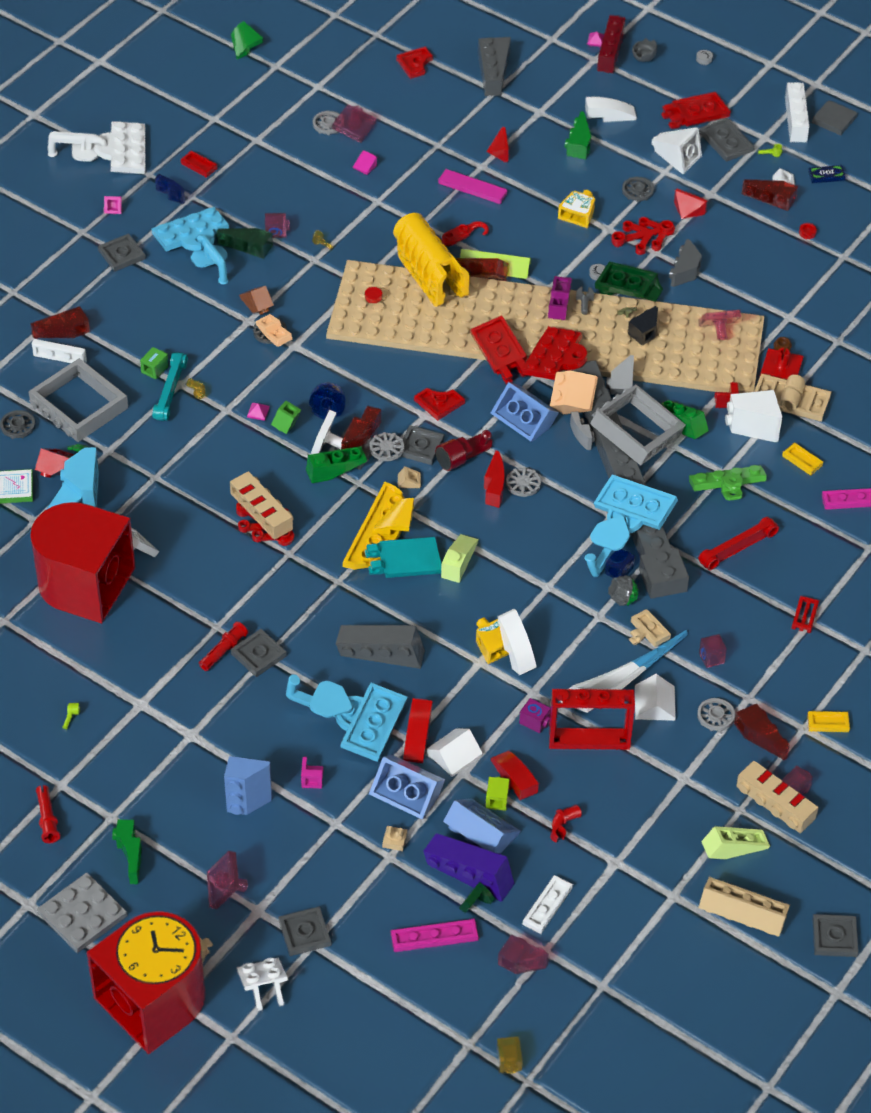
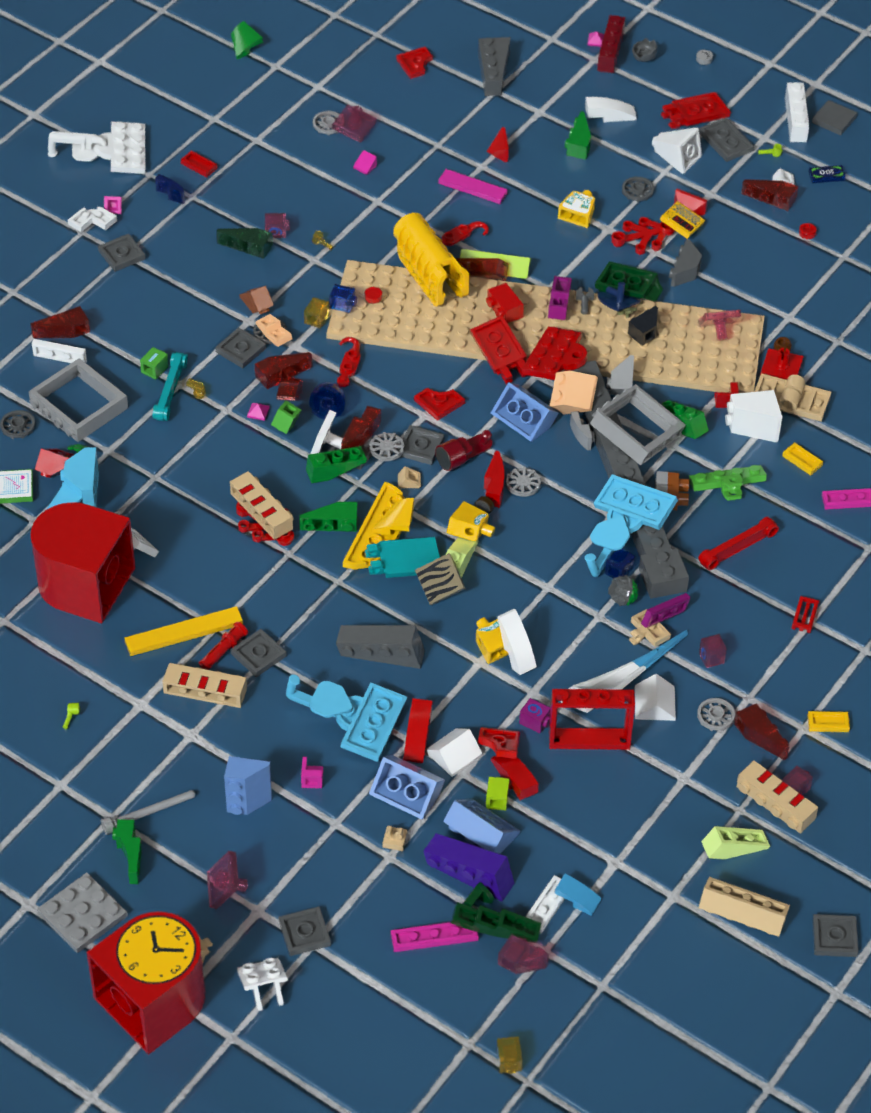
(47, 821): red pin -> none
(98, 216): none -> white plate
(110, 823): none -> light grey piece
(182, 631): none -> yellow tile
(196, 234): medium azure plate -> none
(204, 685): none -> tan brick
(240, 347): none -> dark grey tile
(275, 368): none -> clear red slope
(289, 389): none -> clear red slope
(316, 312): none -> clear yellow brick
(333, 517): none -> green slope
(342, 298): none -> clear blue brick
(350, 362): none -> red piece
(440, 579): none -> dark tan tile
(469, 523): none -> yellow torso
(485, 504): none -> tile
(495, 923): none -> dark green slope
(502, 742): none -> red tile
(505, 302): none -> red brick
(561, 818): red piece -> none
(578, 893): none -> dark azure slope
(596, 270): light grey tile -> none
(616, 299): none -> dark blue shield
(665, 610): none -> magenta tile
(670, 483): none -> dark orange hips
(682, 220): none -> yellow tile

